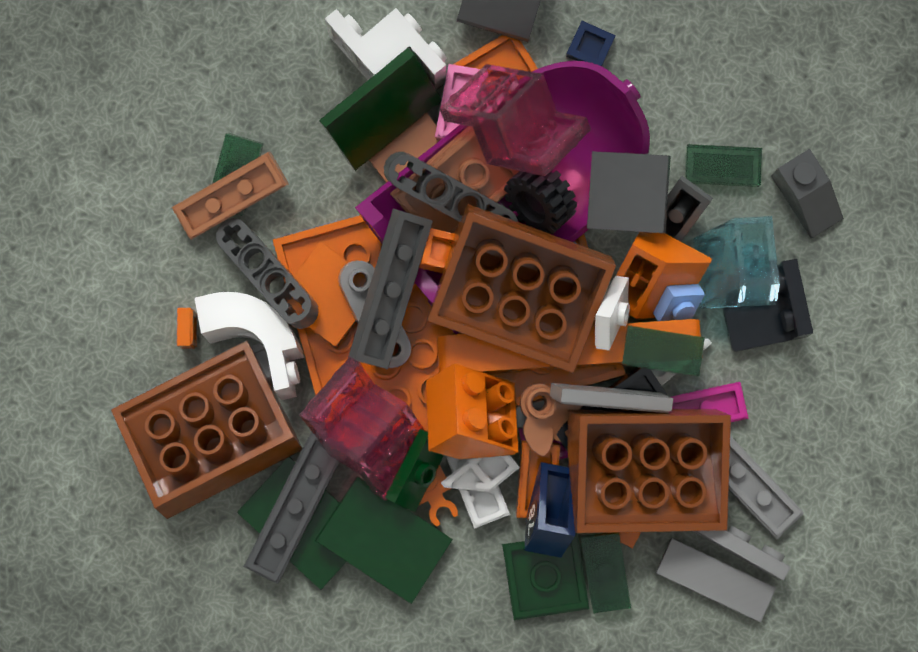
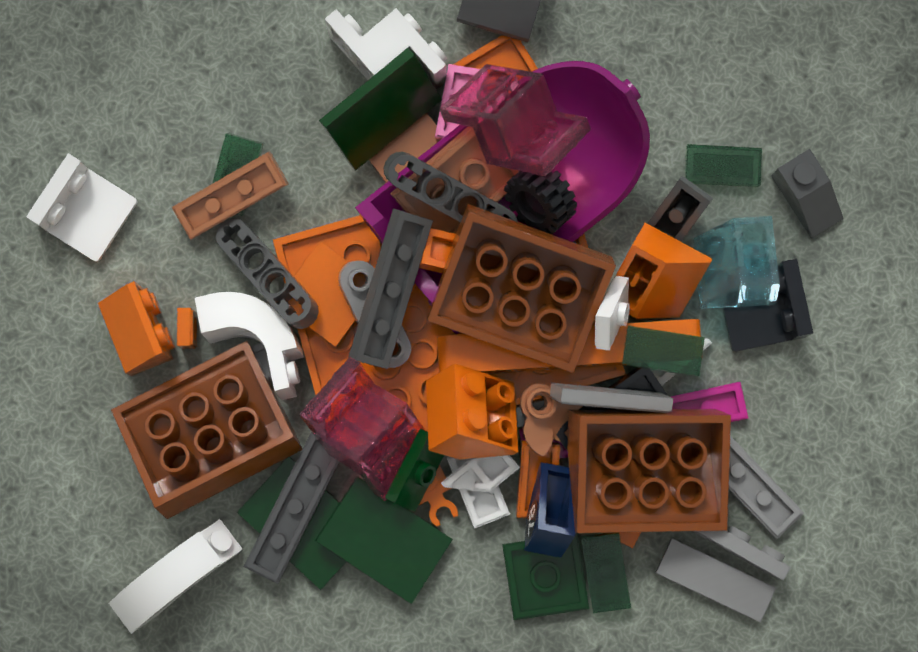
(82, 208): none -> white bracket
(135, 328): none -> orange slope
(174, 575): none -> white arch
(590, 44): dark blue tile -> none
(628, 192): dark grey tile -> none
(679, 302): light blue plate -> none

